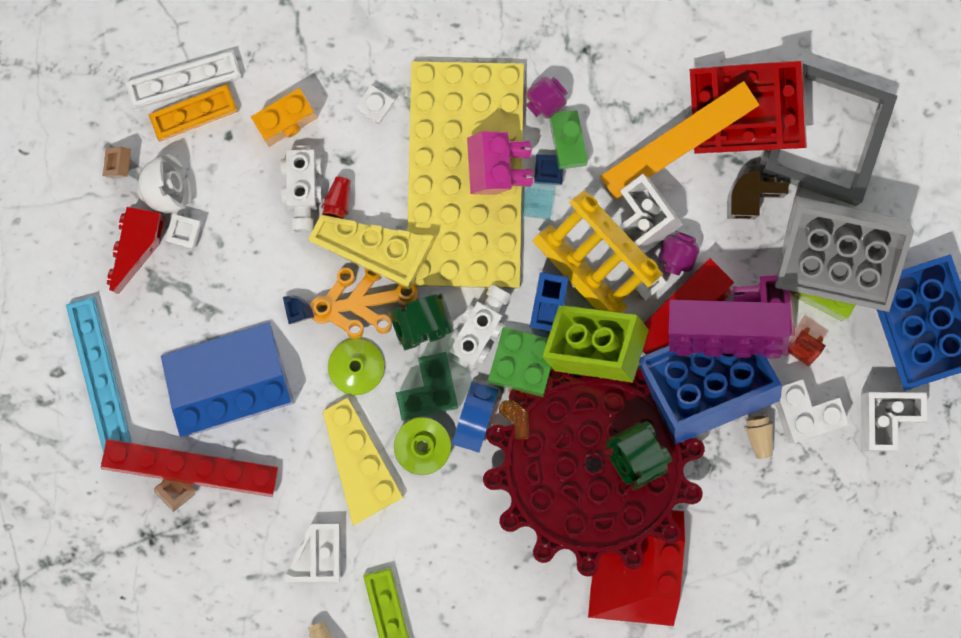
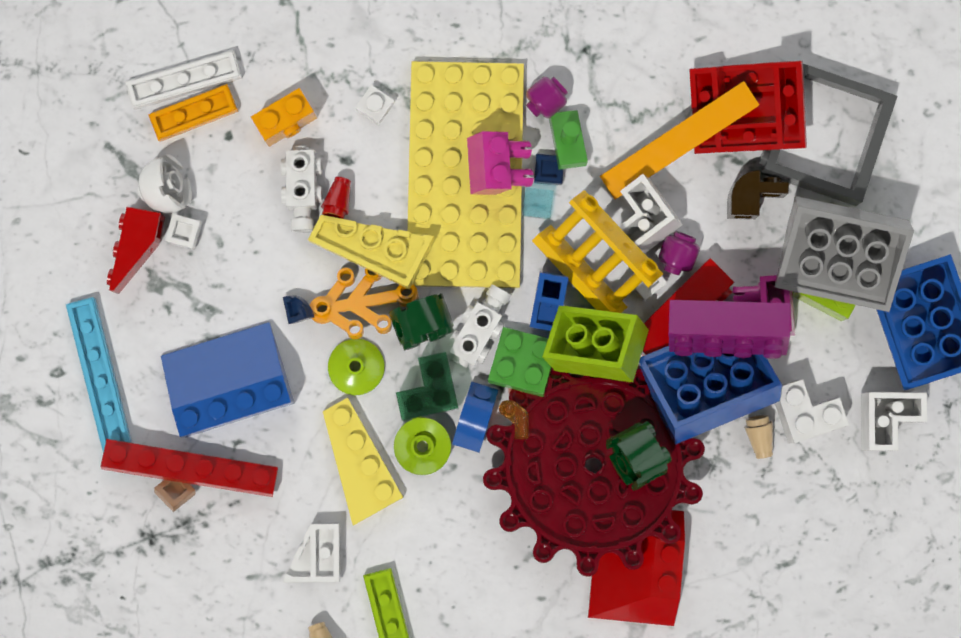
(117, 162): medium nougat plate -> none
(806, 347): clear red tile -> none

